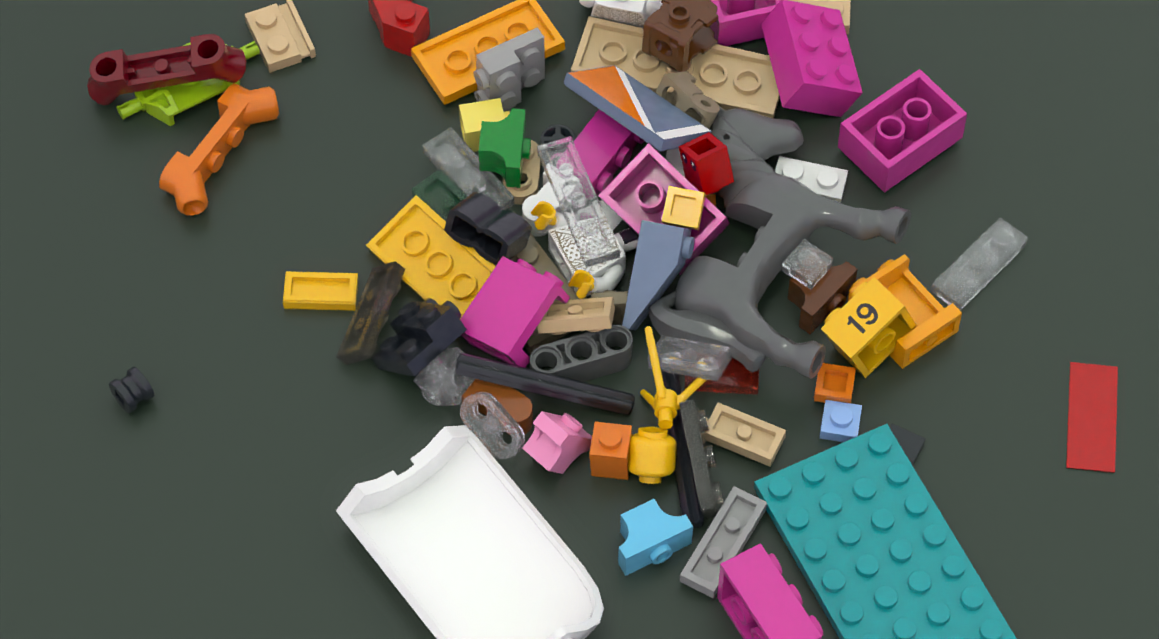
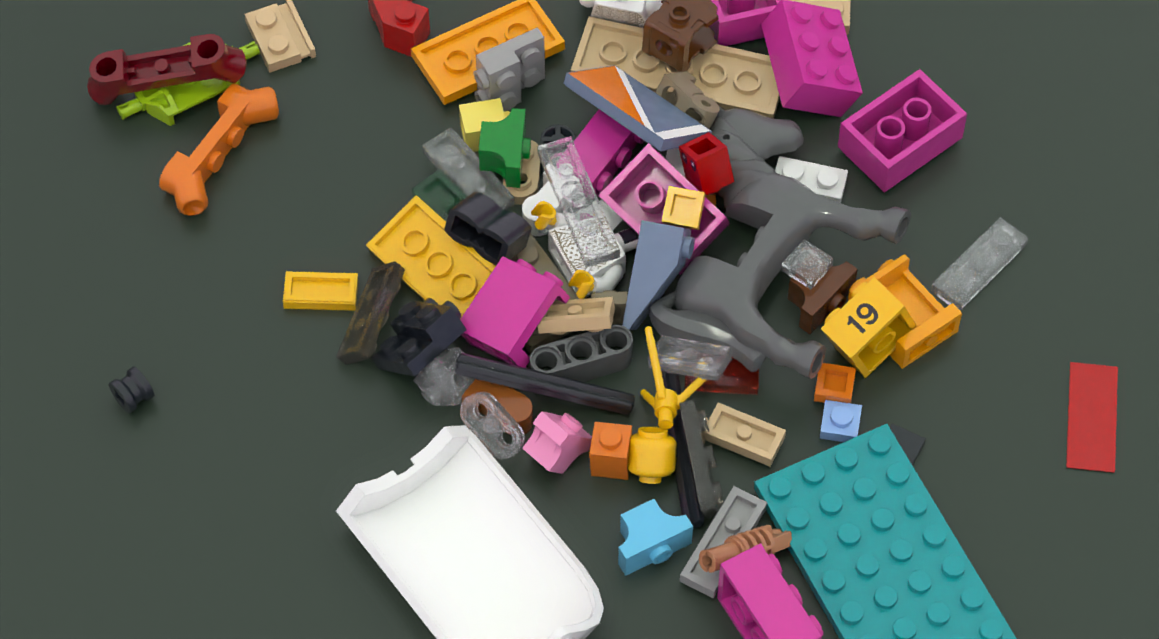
(771, 539): none -> nougat hinge

